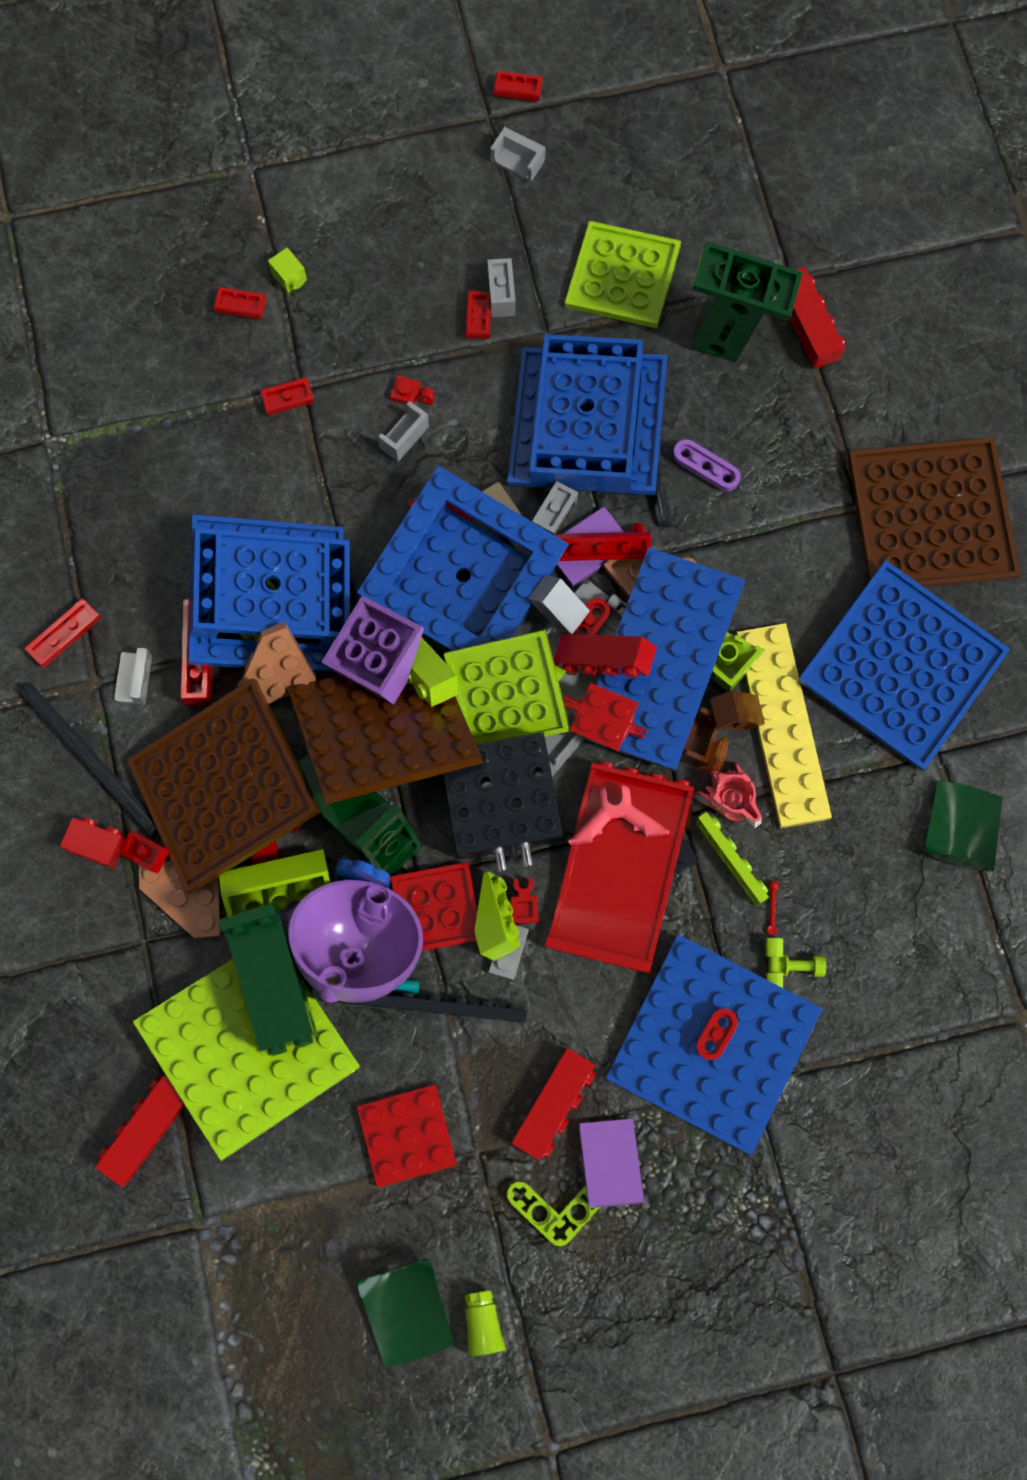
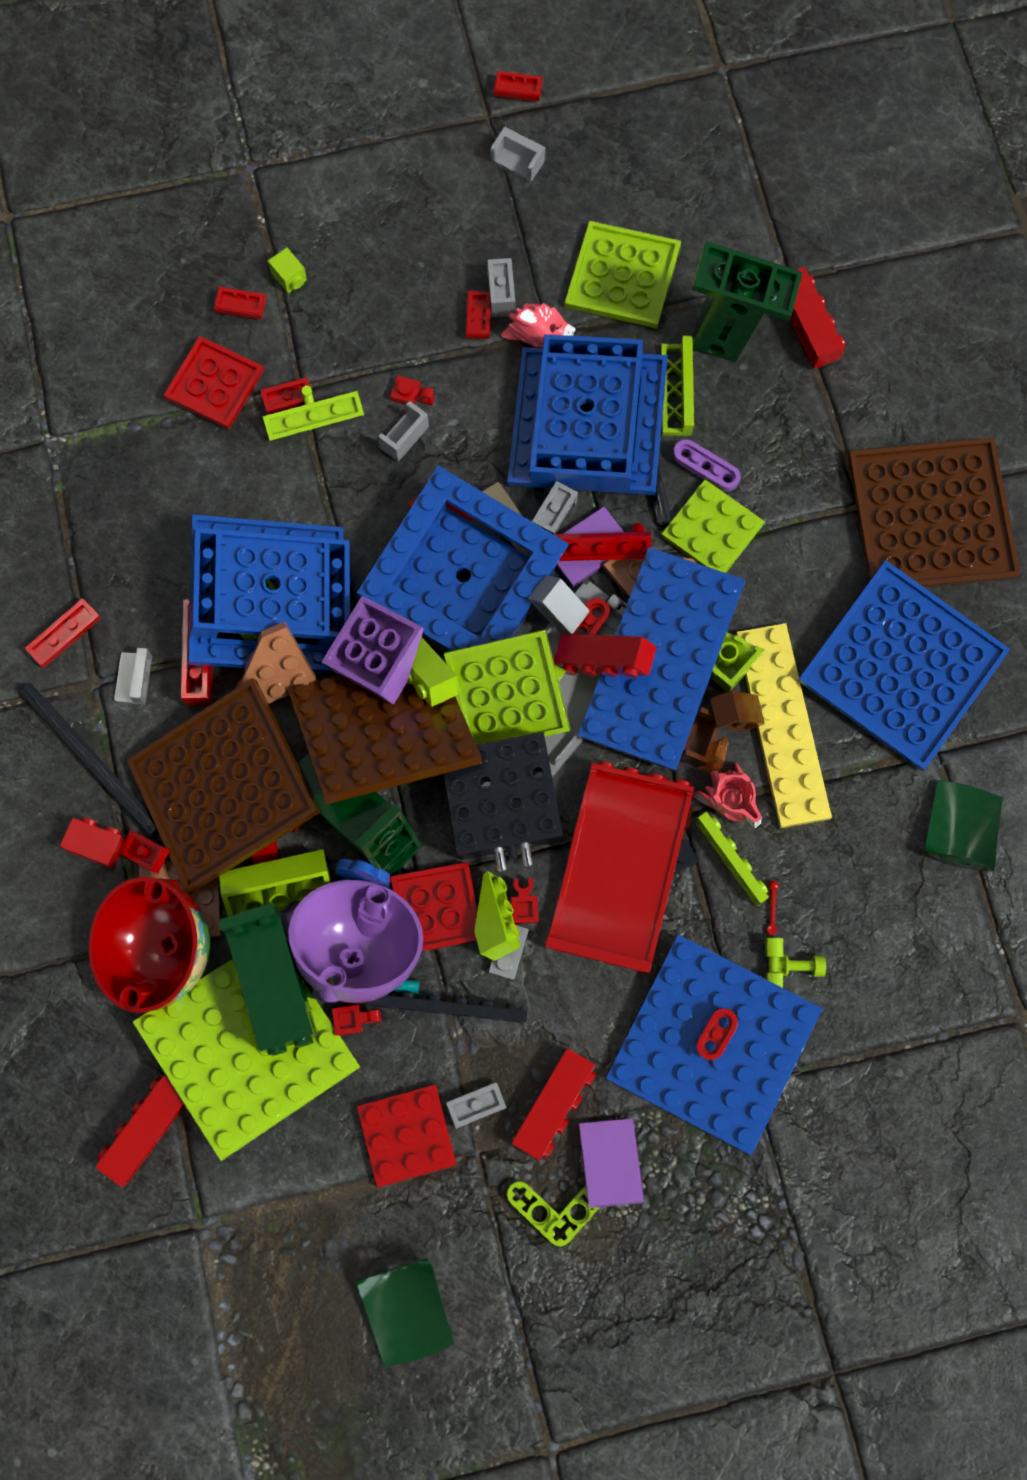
(148, 944): none -> red piece
(214, 382): none -> red plate
(313, 414): none -> lime plate
(350, 1019): none -> red plate
(476, 1105): none -> light grey plate
(483, 1325): lime plant -> none
(534, 322): none -> coral piece
(604, 717): red plate -> none
(623, 810): coral piece -> none
(686, 384): none -> lime fence
(712, 528): none -> lime plate

